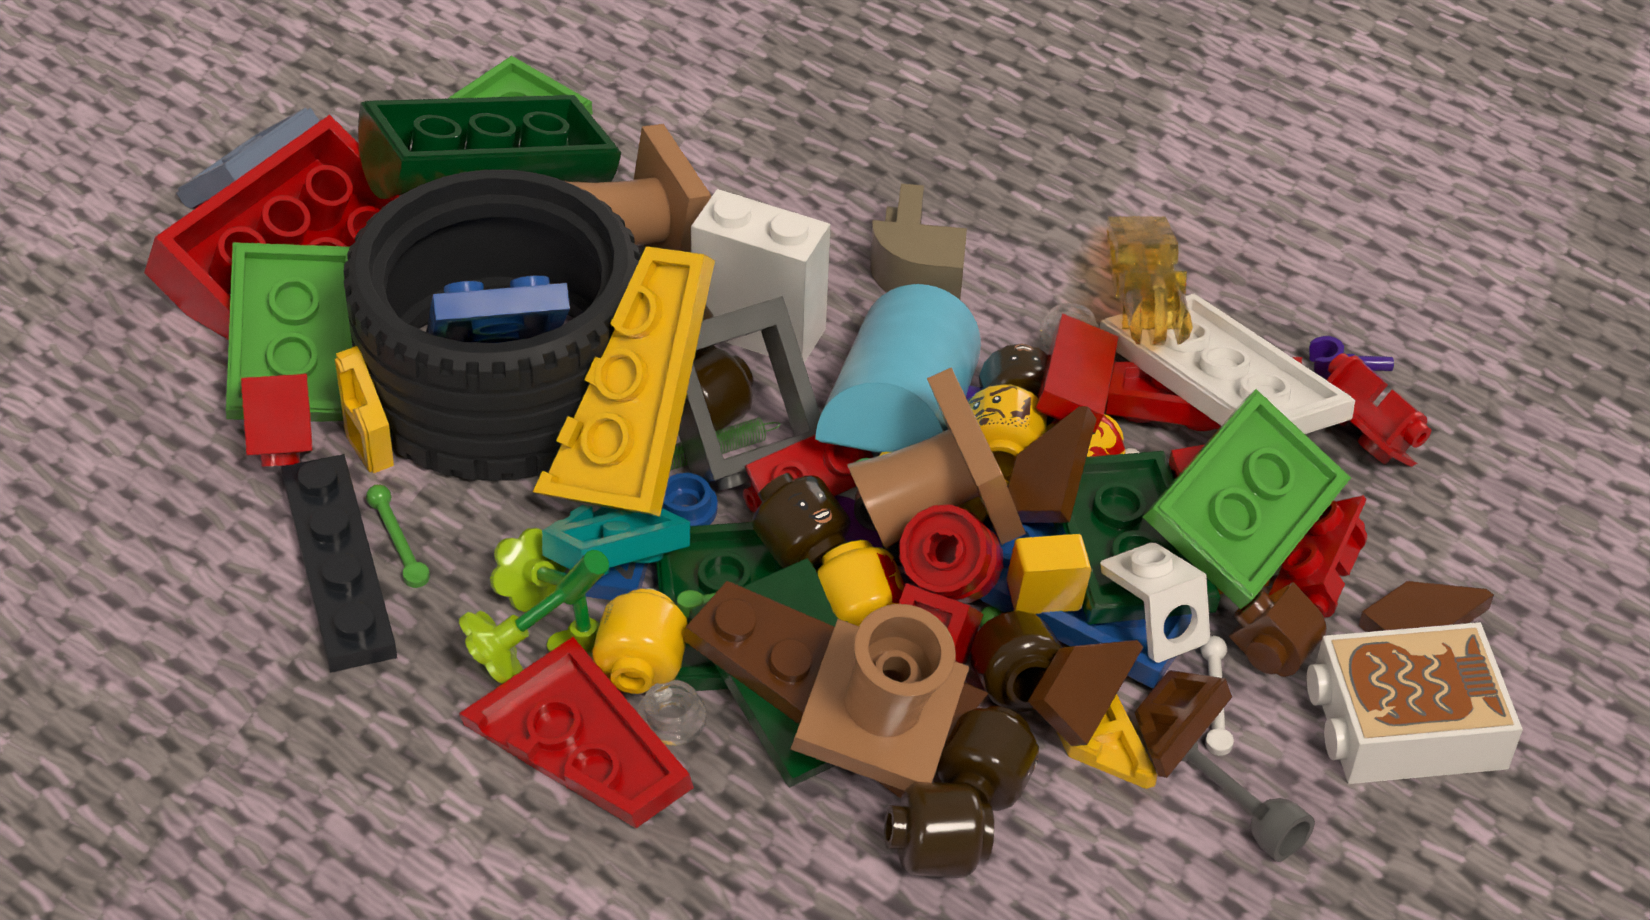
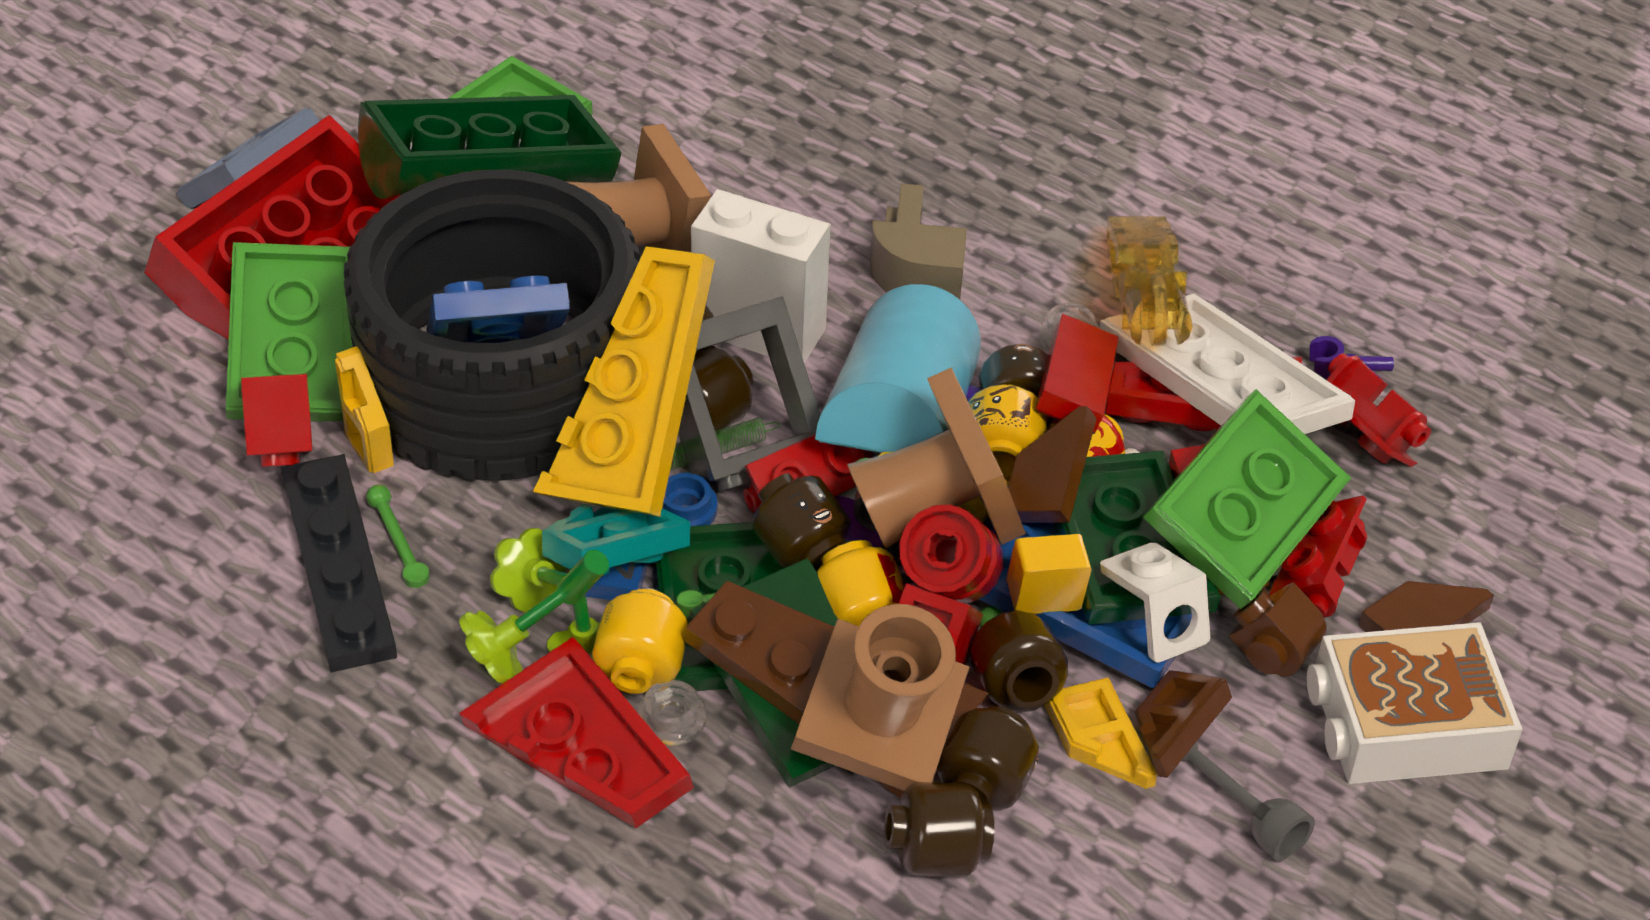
(1082, 687): reddish brown tile -> none
(1218, 740): white hinge -> none

